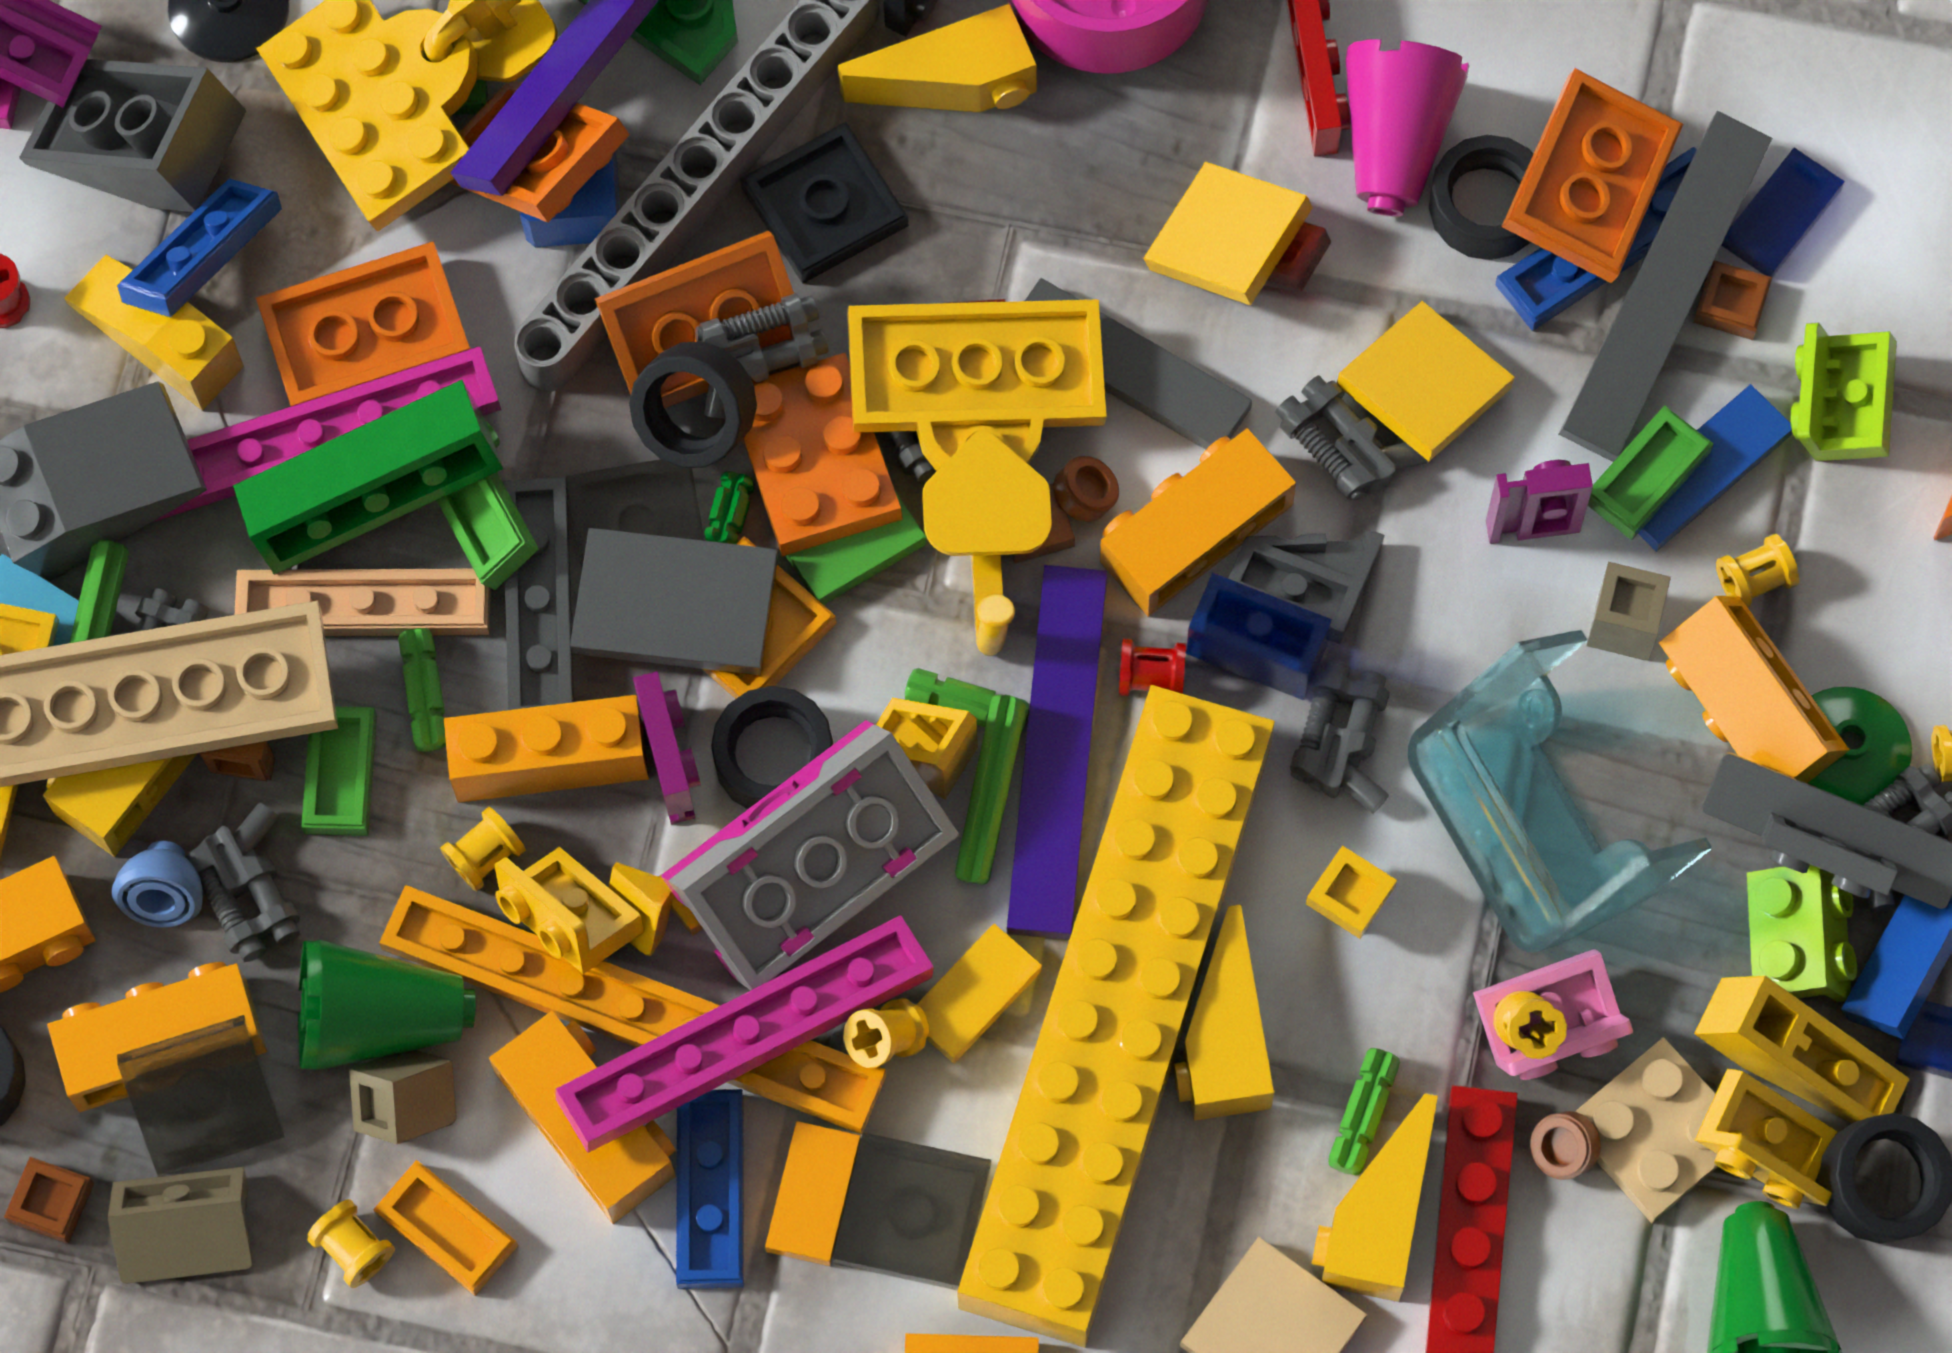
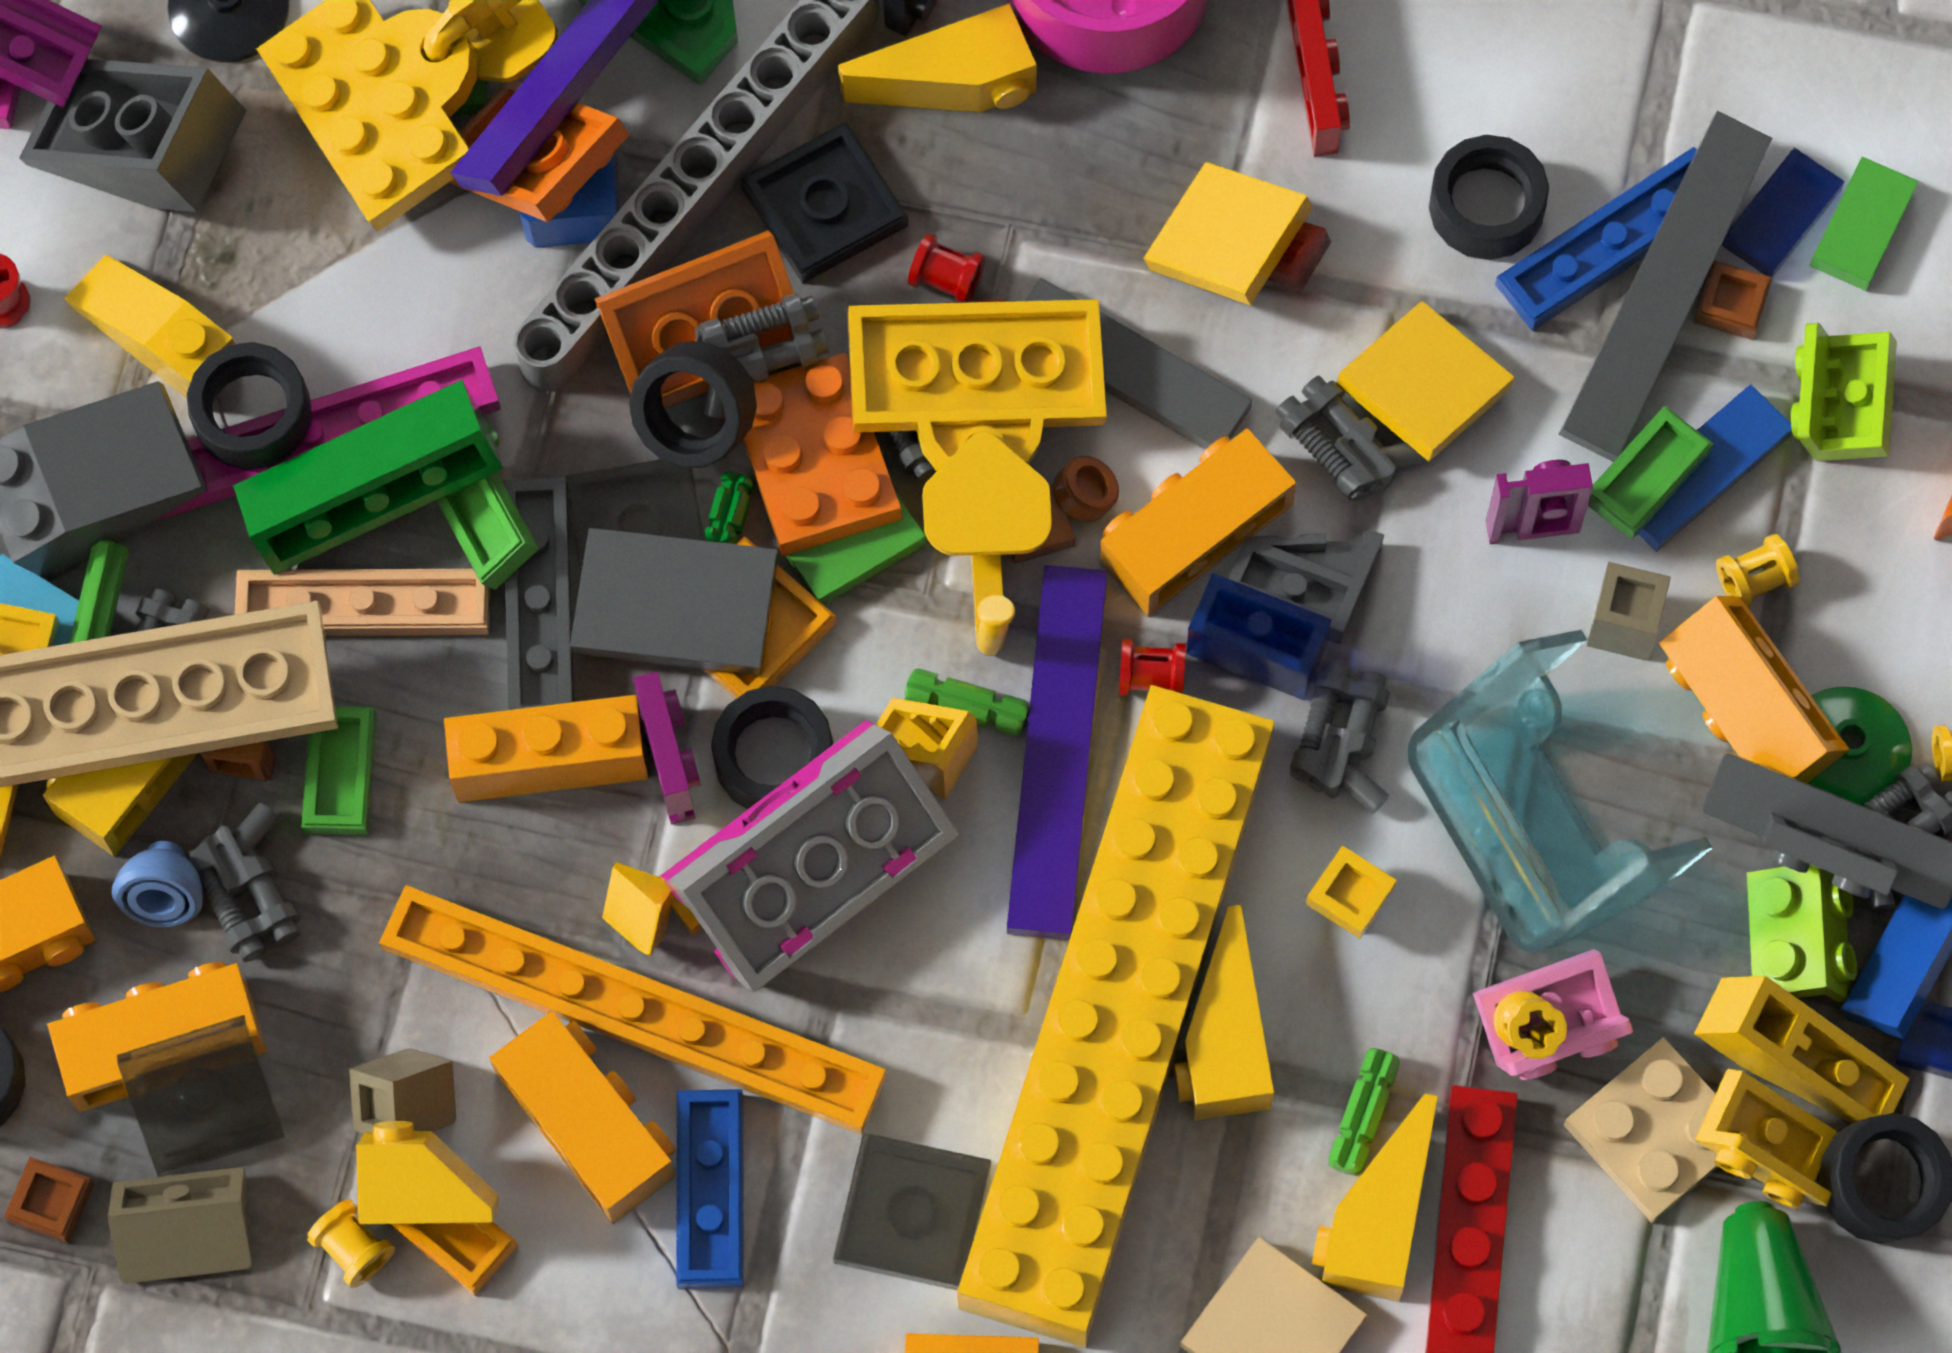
(199, 247): blue tile -> none
(242, 361): none -> black tyre
(362, 323): orange plate -> none
(374, 1006): green cone -> none
(417, 1179): none -> yellow slope
(423, 689): bright green axle -> none
(481, 848): yellow bush -> none
(567, 908): yellow bracket -> none
(743, 1033): dark pink plate -> none
(813, 1193): light orange tile -> none
(876, 1035): yellow bush -> none
(946, 269): none -> red bush
(977, 992): yellow tile -> none
(990, 789): bright green axle -> none
(1399, 118): dark pink cone -> none
(1565, 1145): tile -> none
(1592, 175): orange tile -> none
(1863, 223): none -> bright green tile

